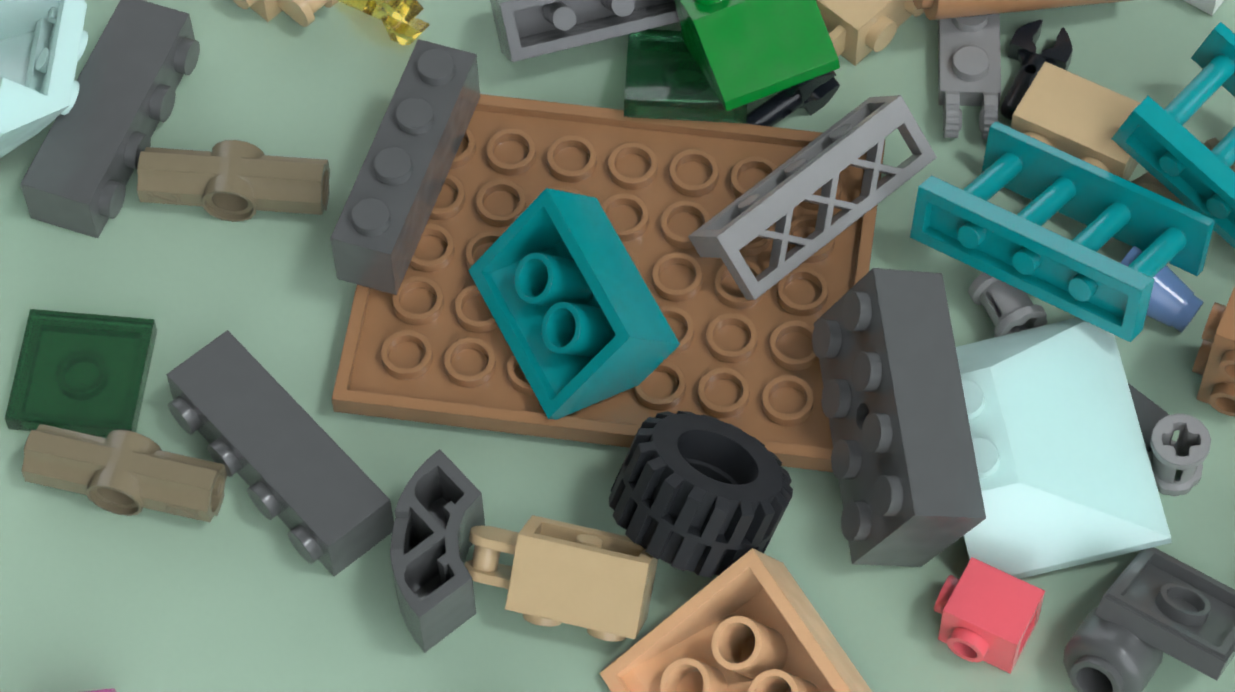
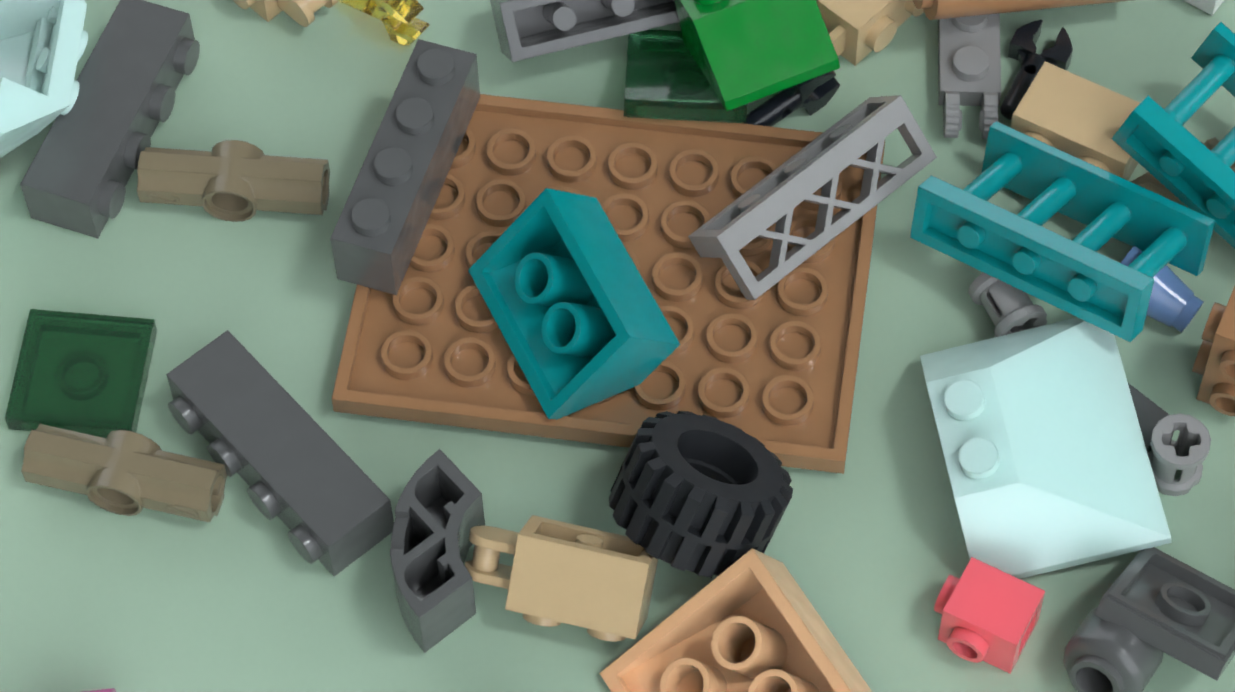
(897, 419): dark grey brick -> none

